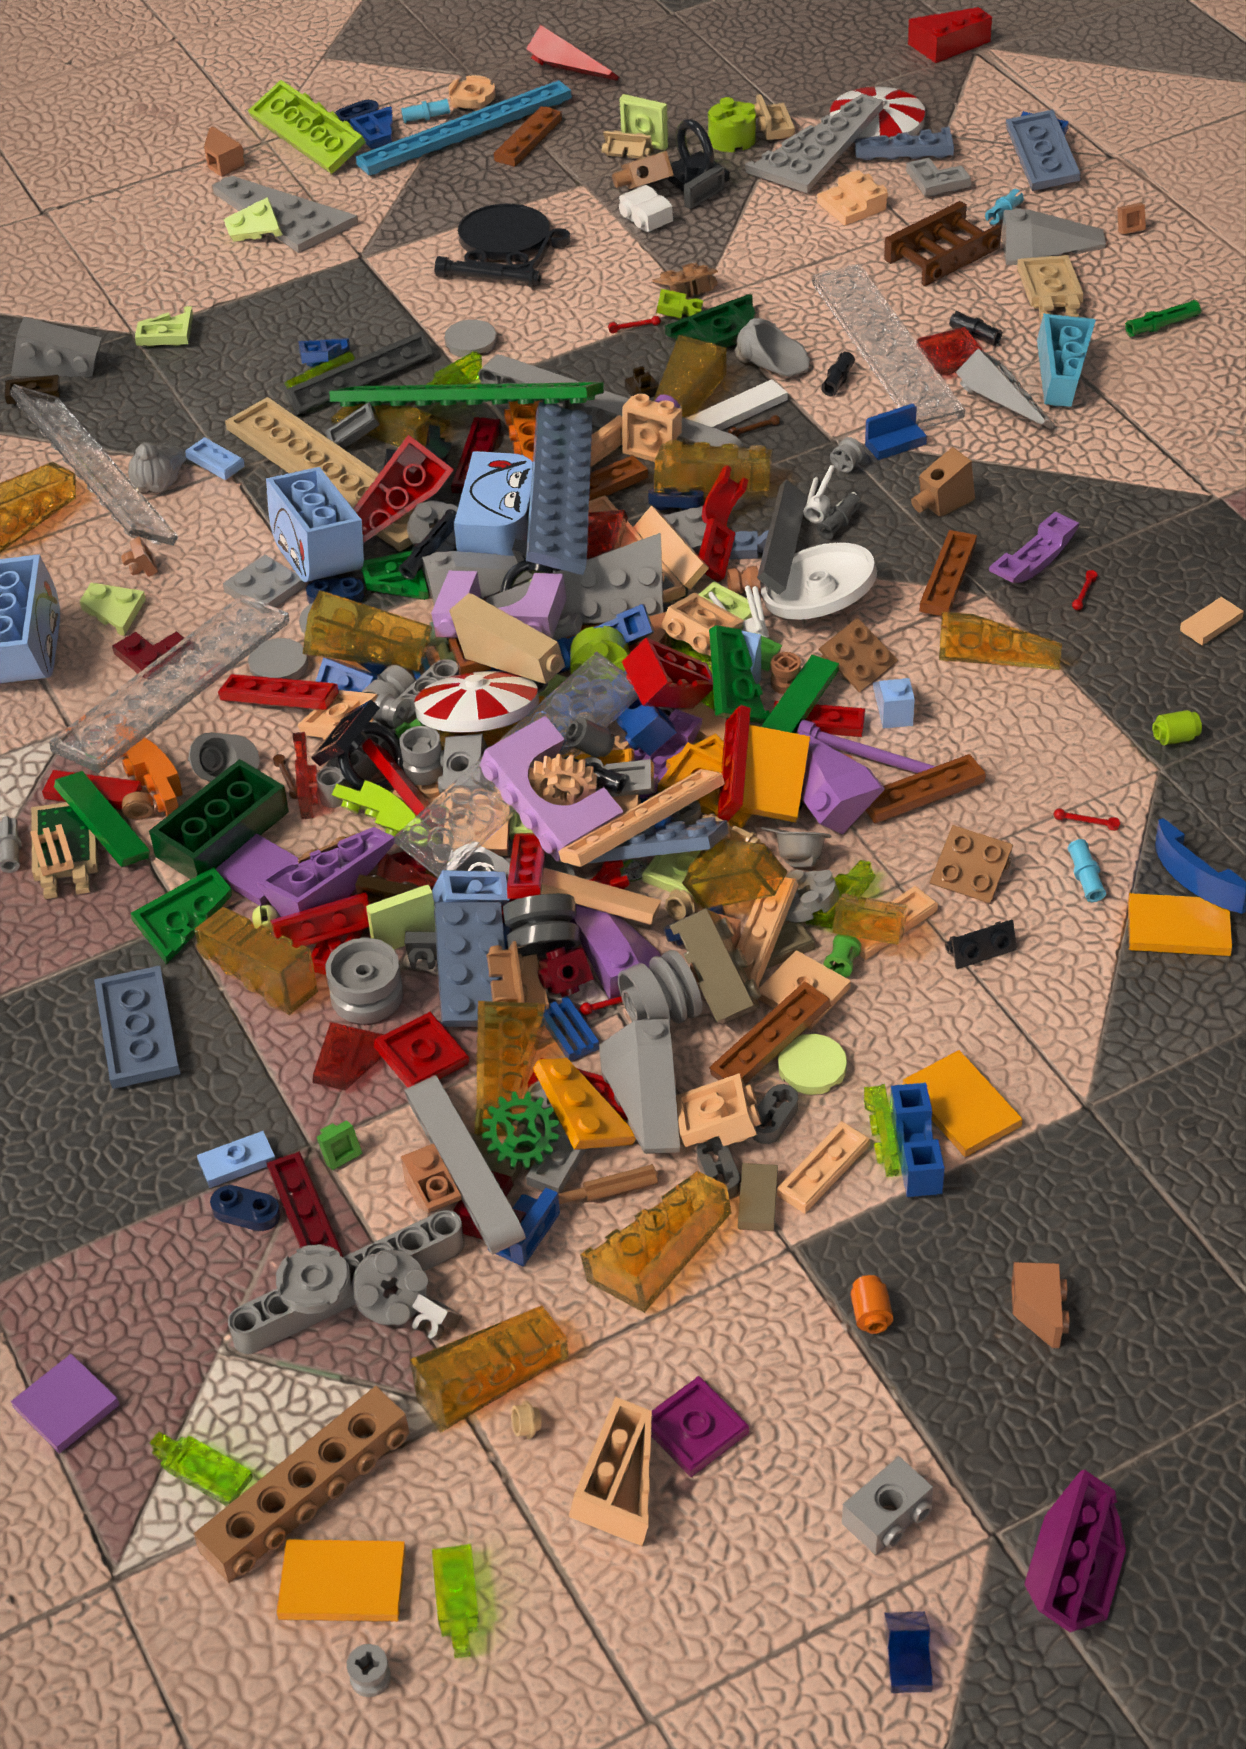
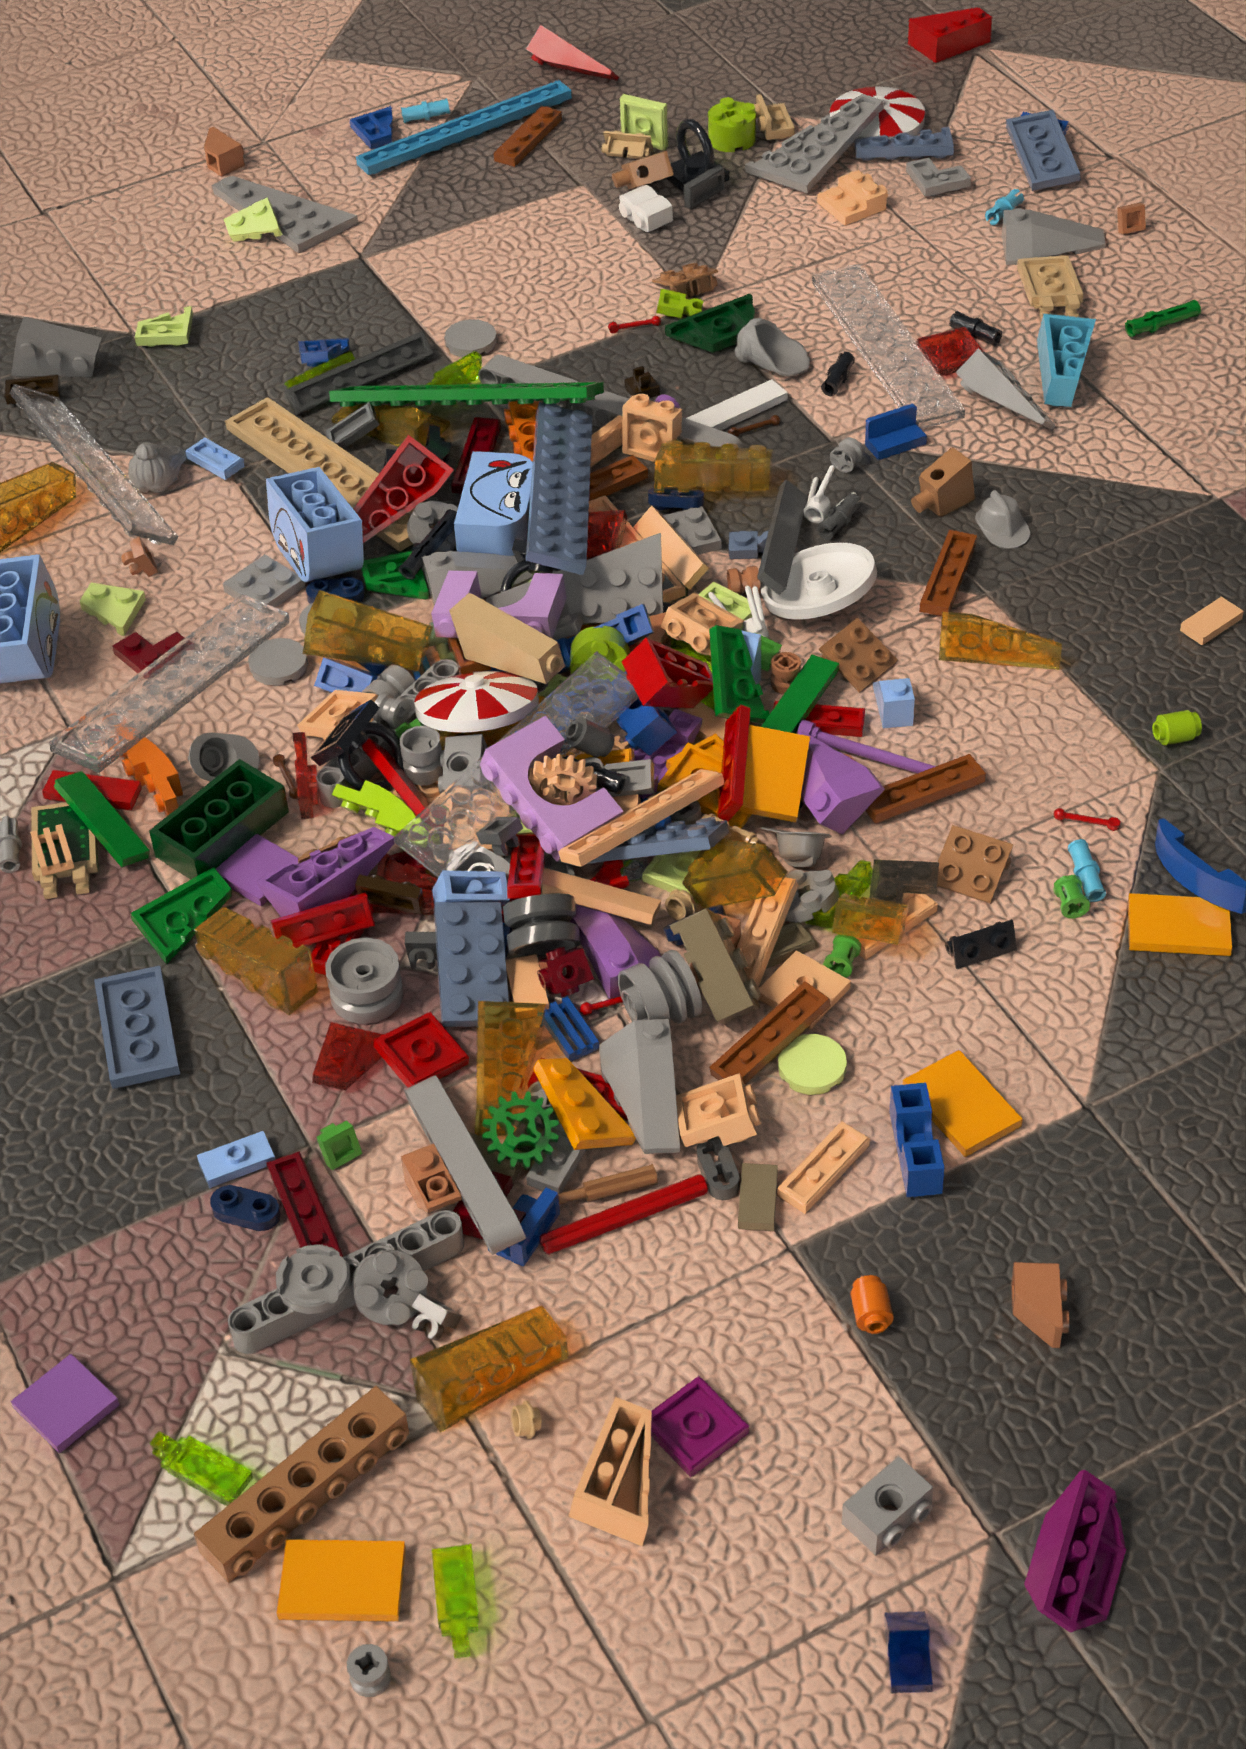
(138, 805): medium nougat tile -> none
(262, 911): yellowish green hinge -> none
(278, 691): red tile -> none
(307, 126): lime plate -> none
(357, 109): dark blue plate -> none
(401, 913): yellowish green tile -> none
(472, 93): light nougat plate -> none
(500, 831): none -> dark grey tile
(506, 234): black piece -> none
(509, 966): medium nougat hinge -> none
(623, 1214): none -> red axle
(659, 1243): clear yellow wedge -> none
(693, 373): clear yellow wedge -> none
(715, 513): red piece -> none
(780, 1117): dark grey beam -> none
(881, 1124): clear neon green hinge -> none
(897, 877): none -> clear smoke plate
(938, 226): reddish brown fence -> none
(1002, 522): none -> light grey piece
(1038, 552): medium lavender slope -> none
(1071, 896): none -> bright green bush
(1091, 576): red hinge -> none

